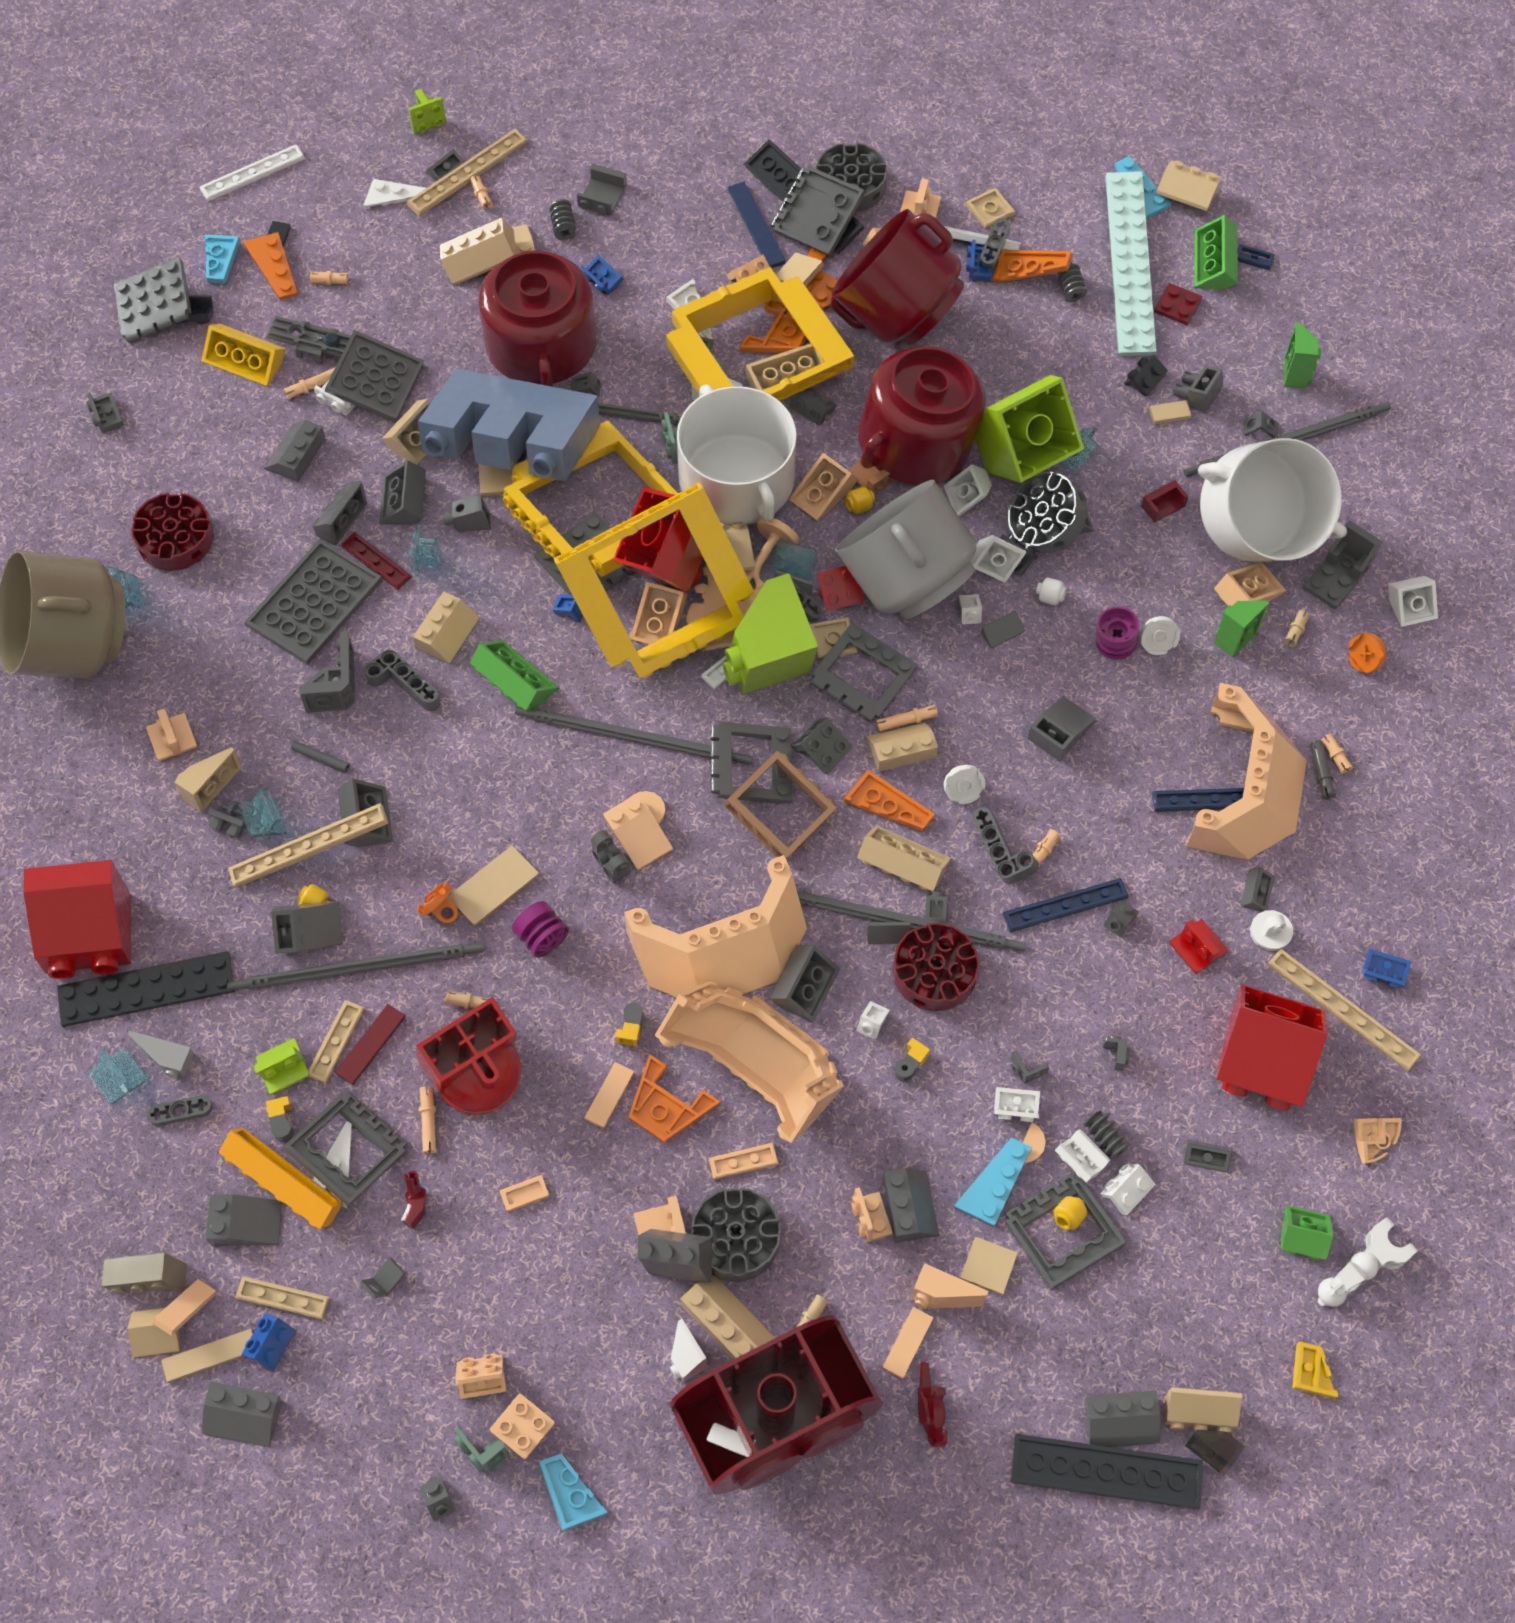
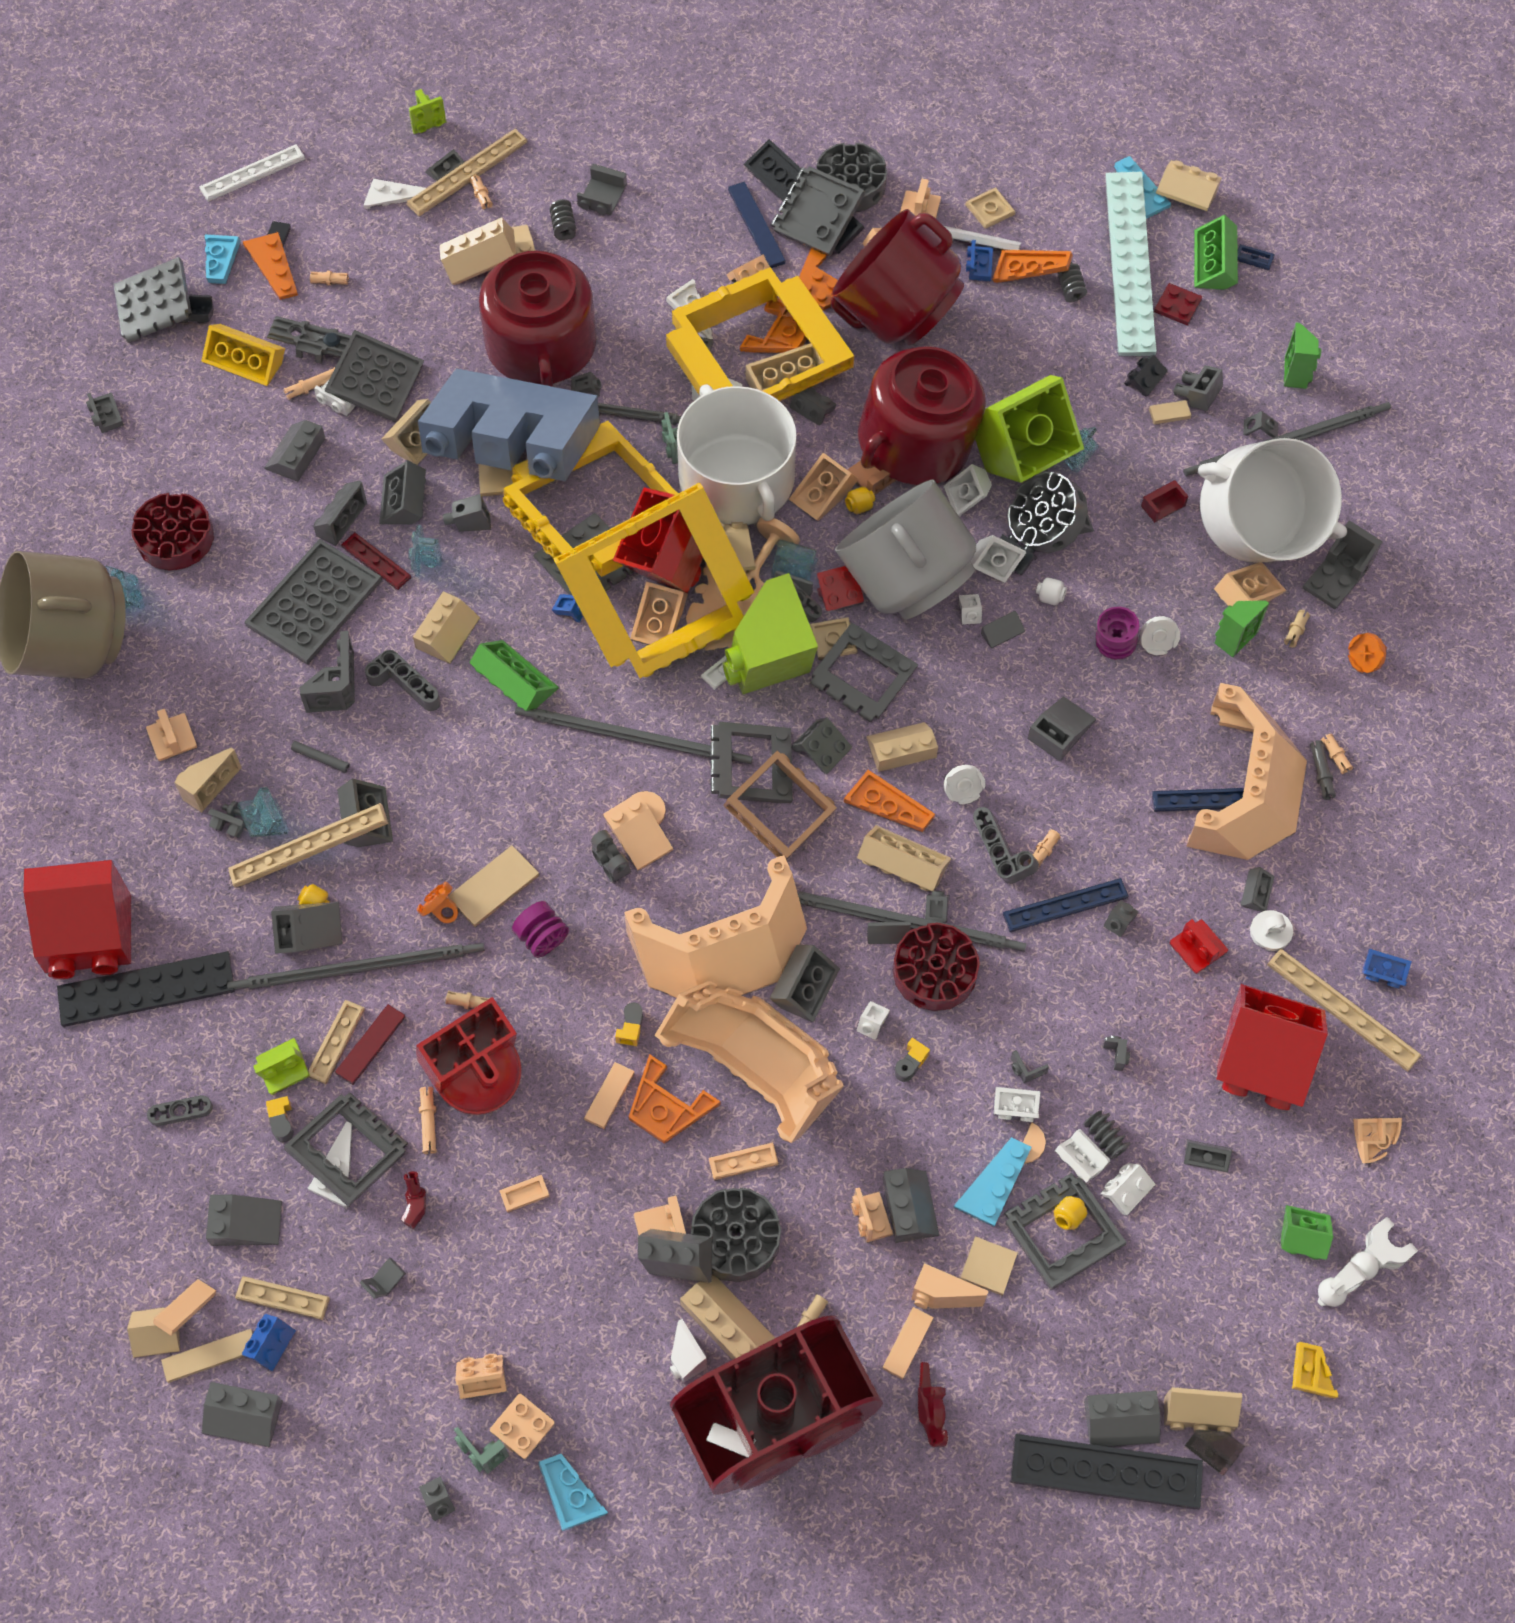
(116, 1075): clear light blue bracket -> none
(144, 1273): wedge -> none
(169, 1056): light grey slope -> none
(280, 1178): light orange brick -> none
(603, 274): blue bracket -> none
(801, 266): tan tile -> none
(916, 715): light nougat pin -> none
(996, 251): dark grey beam -> none
(1414, 600): white slope -> none

